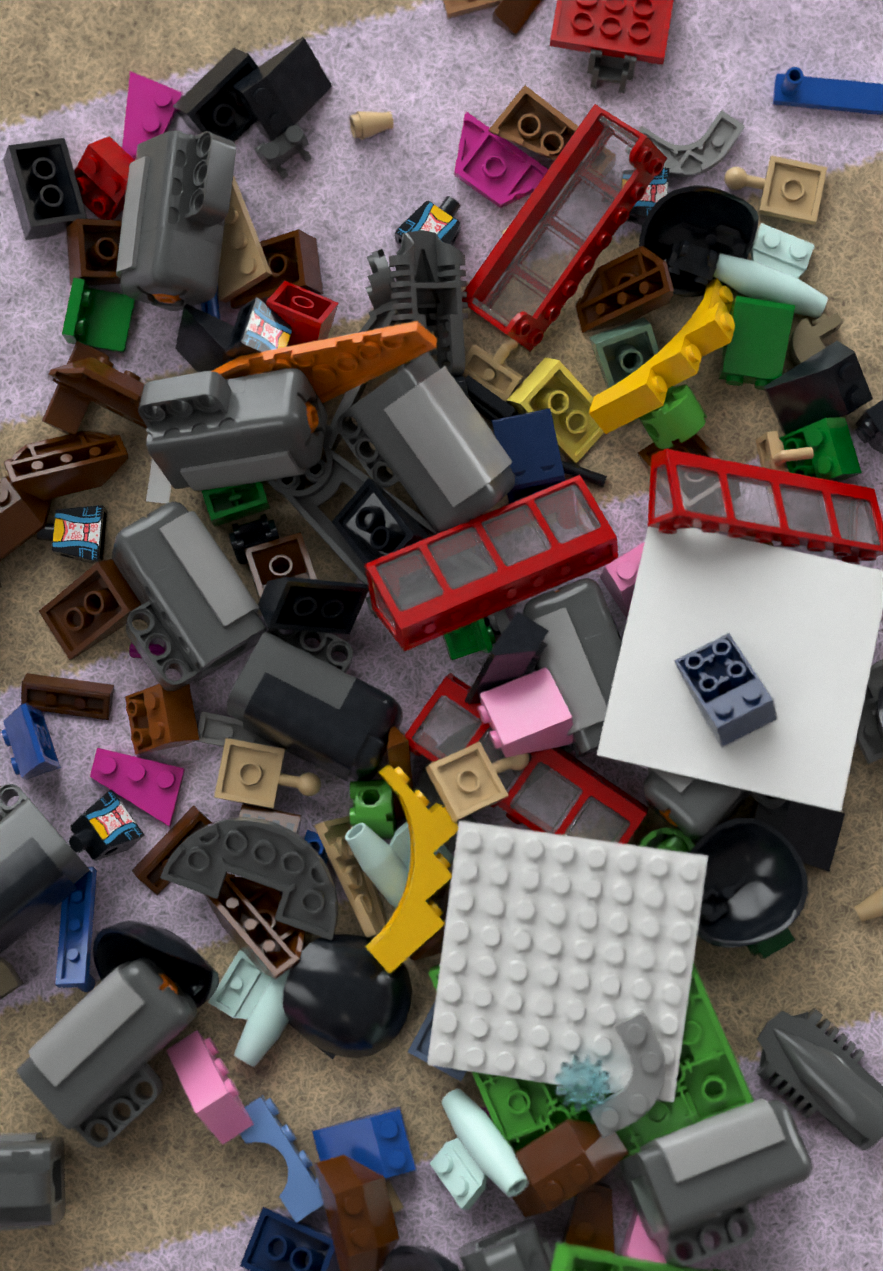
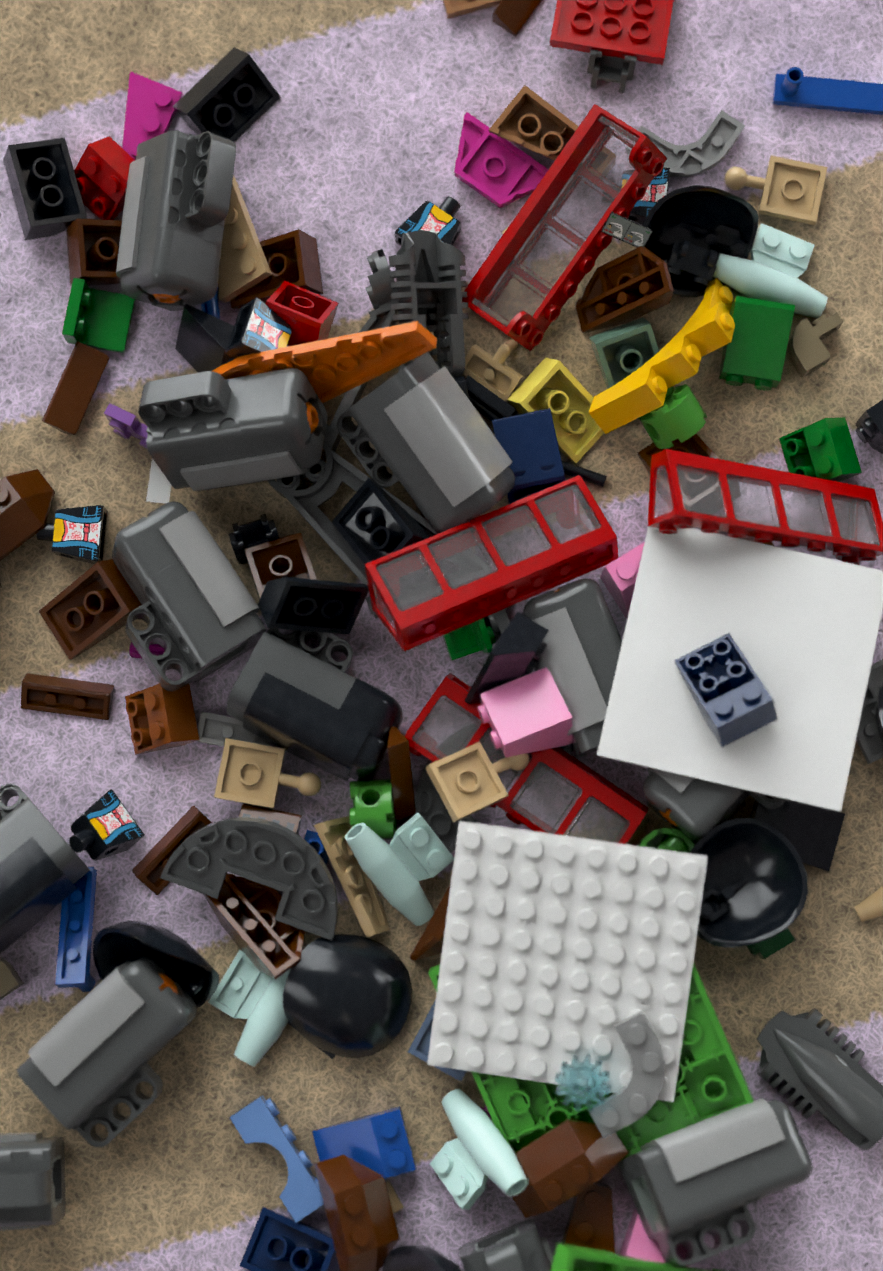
(30, 742): blue slope -> none
(66, 464): reddish brown wedge -> none
(102, 385): reddish brown wedge -> none
(126, 424): none -> medium lavender plate
(140, 781): dark pink wing -> none
(208, 1087): bright pink wedge -> none
(235, 502): green slope -> none
(283, 89): black slope -> none
(283, 148): dark grey piece -> none
(367, 124): tan cone -> none
(414, 918): yellow arch -> none
(626, 230): none -> light grey sticker
(774, 456): tan plate -> none
(819, 388): black slope -> none

